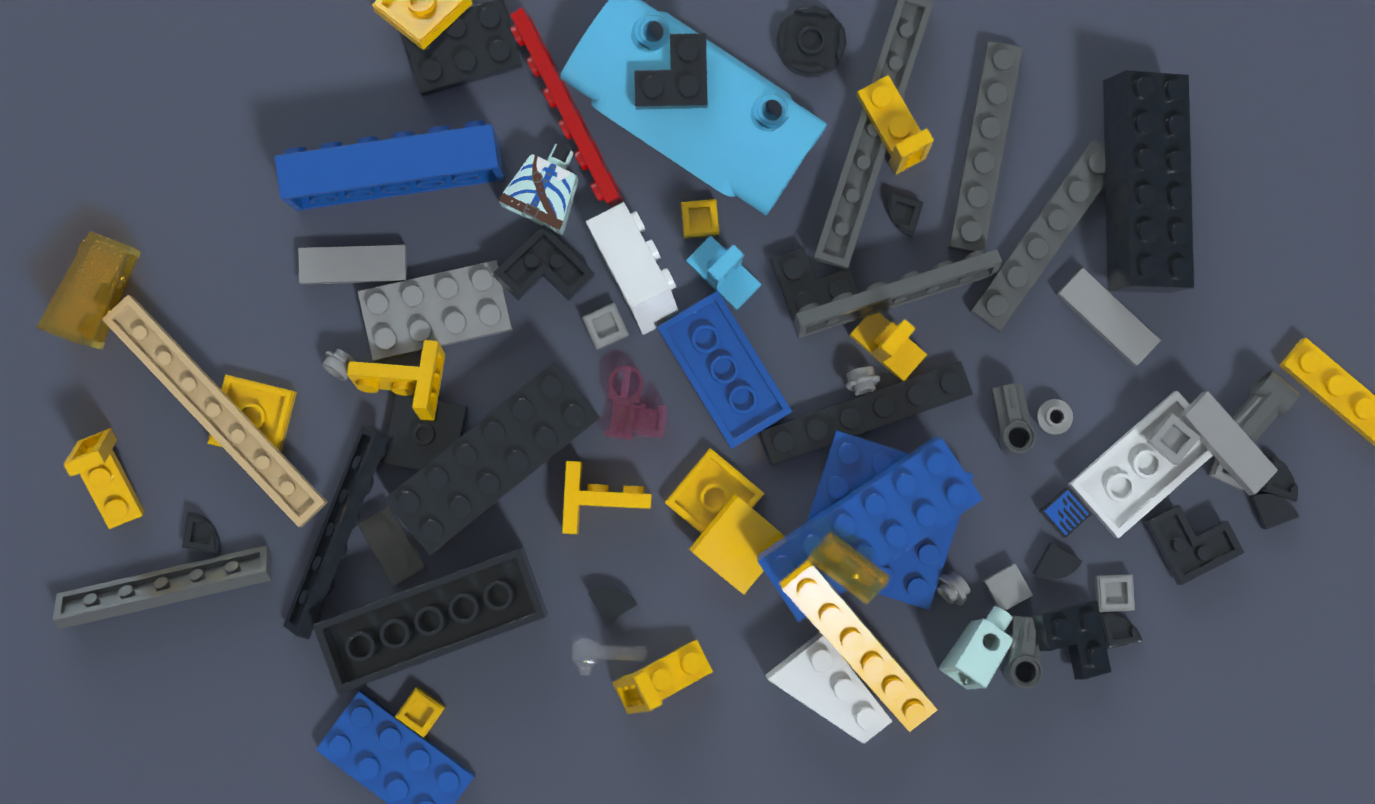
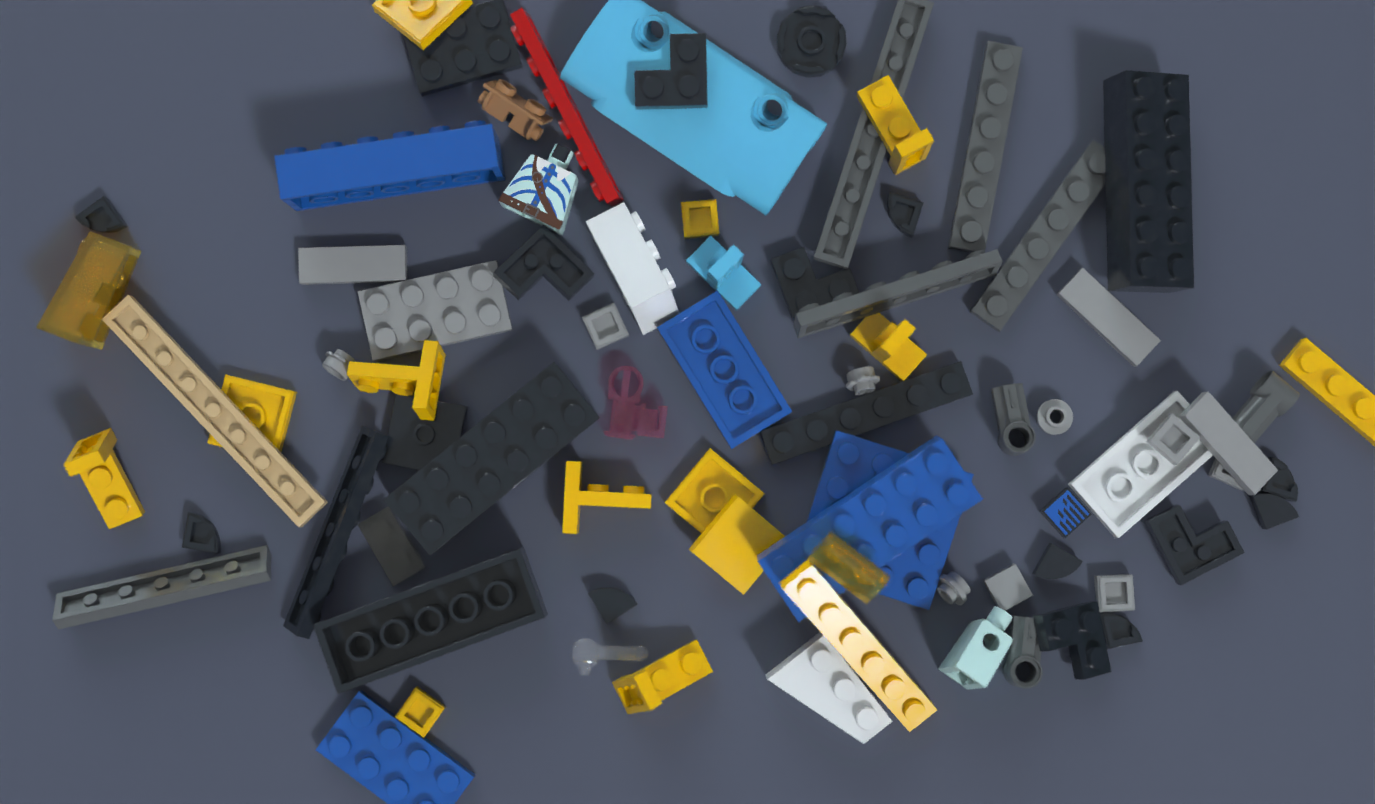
(101, 217): none -> black tile
(527, 113): none -> medium nougat hinge

